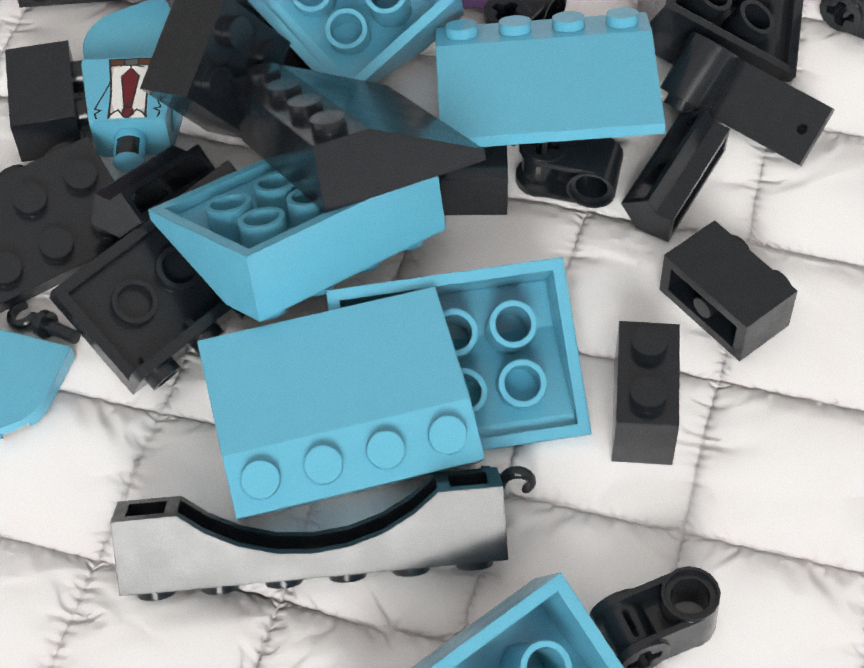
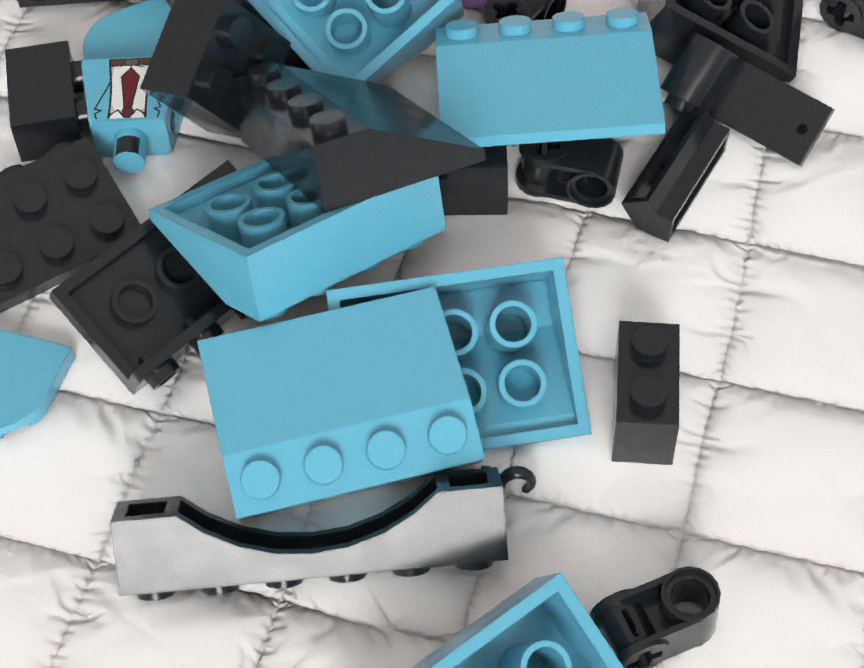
(43, 324): black hand -> none
(165, 176): black piece -> none
(727, 290): black brick -> none

